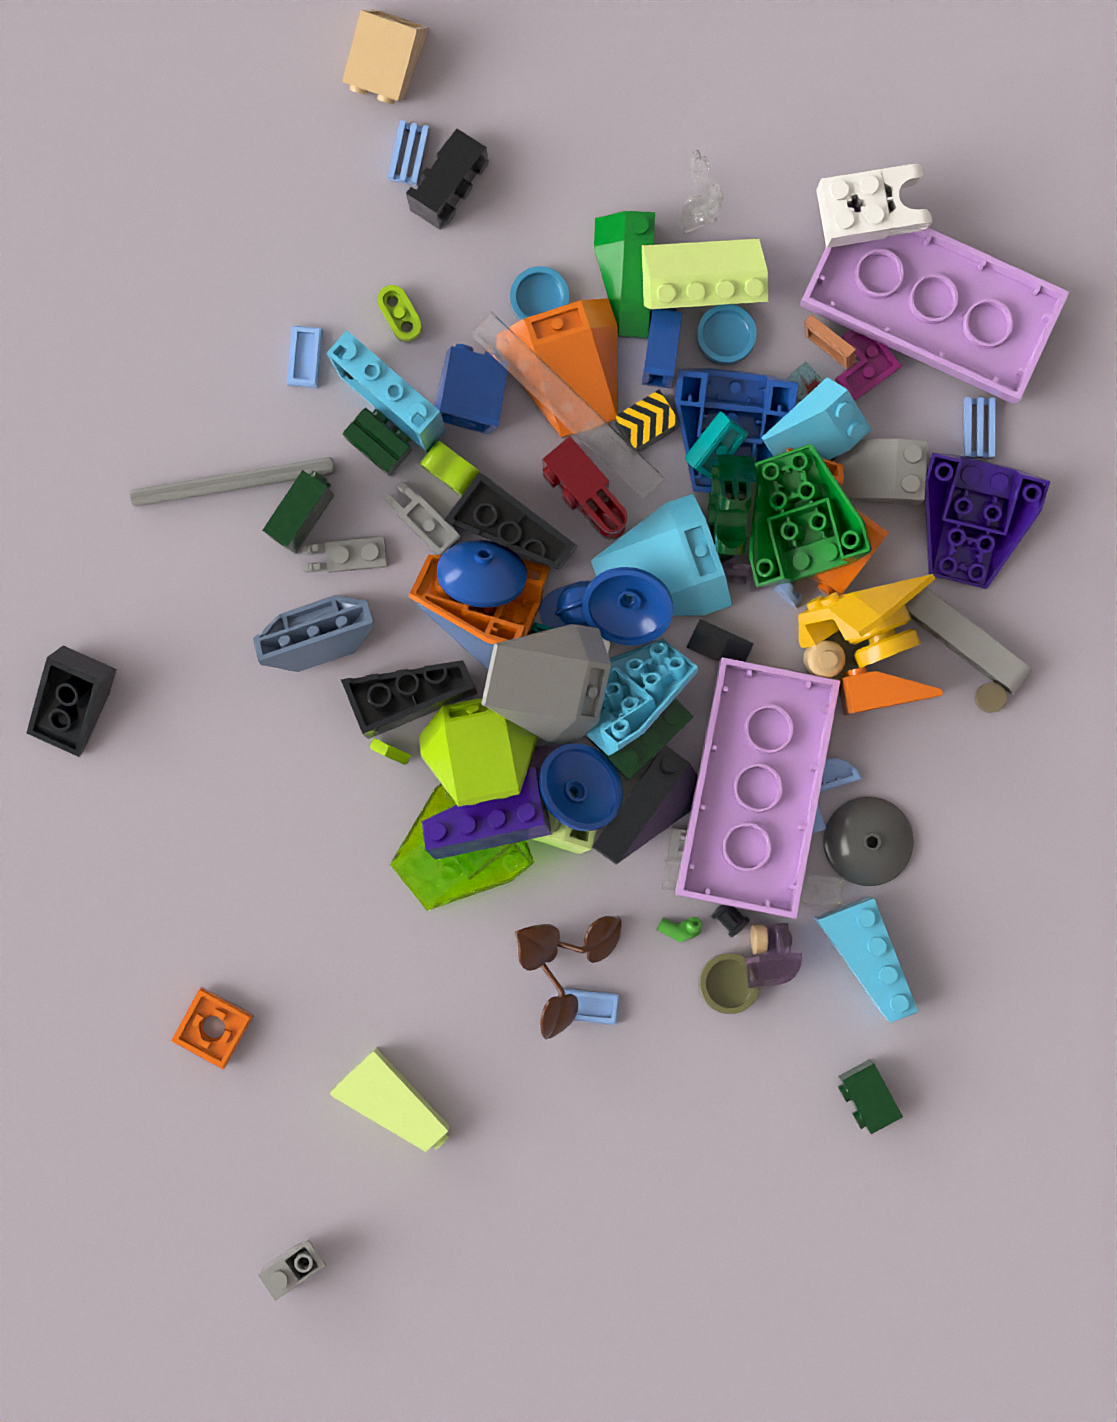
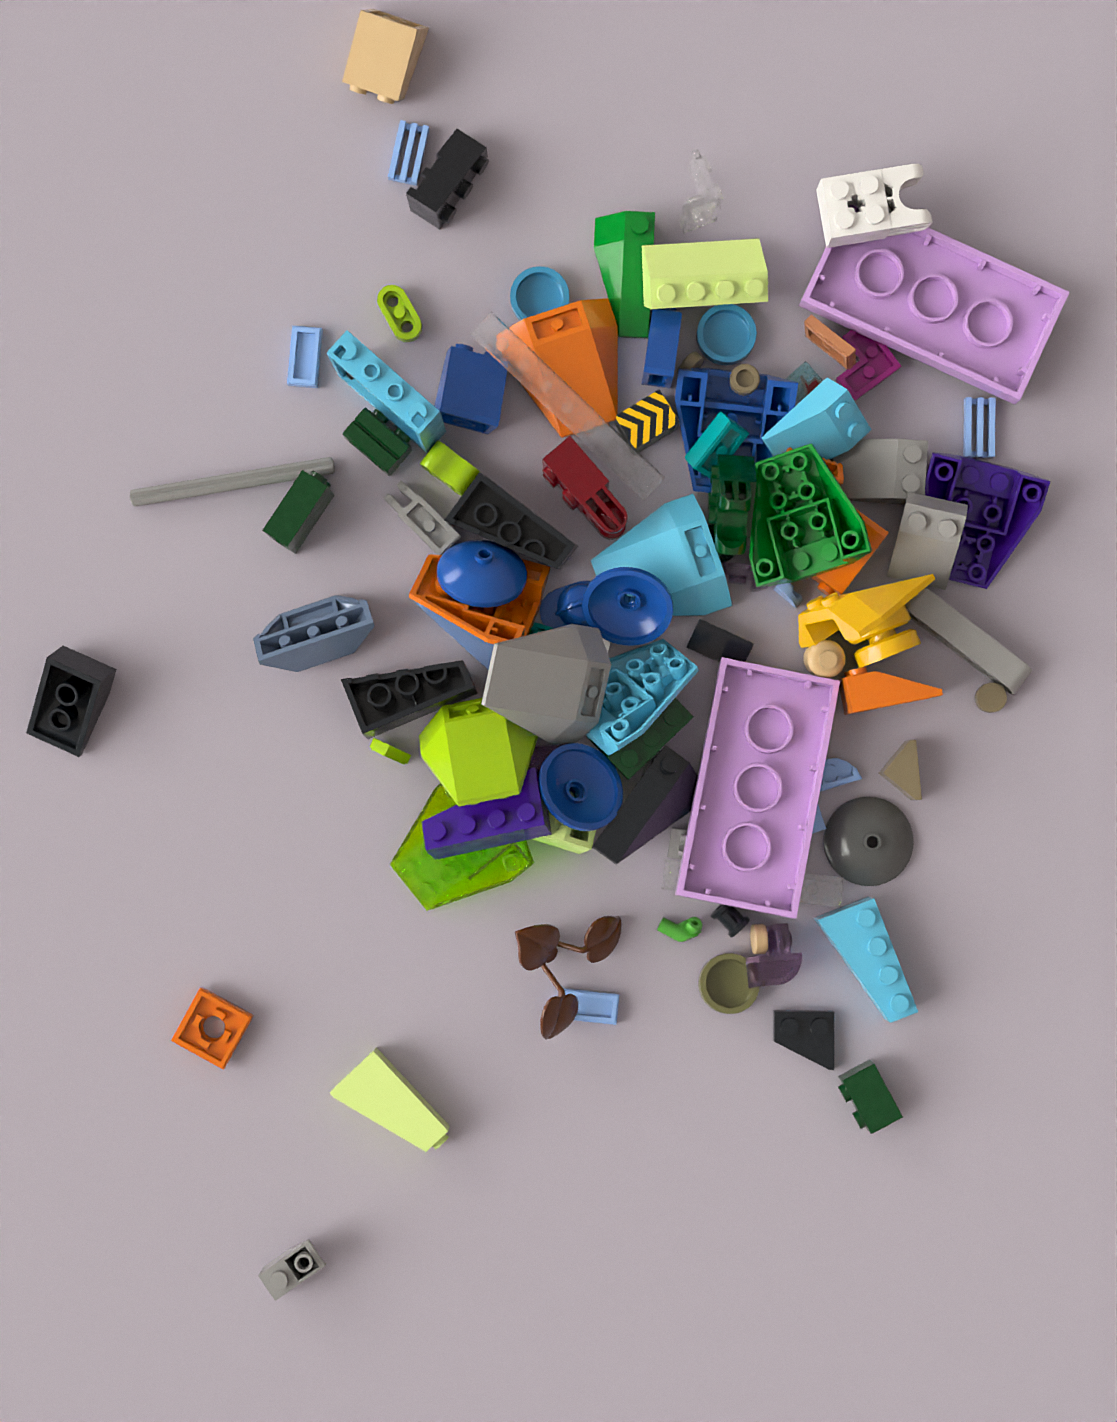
(348, 555): light grey hinge -> none
(693, 360): none -> dark tan tile
(744, 379): none -> dark tan tile
(806, 1034): none -> black wing
(903, 770): none -> dark tan slope
(927, 539): none -> light grey slope

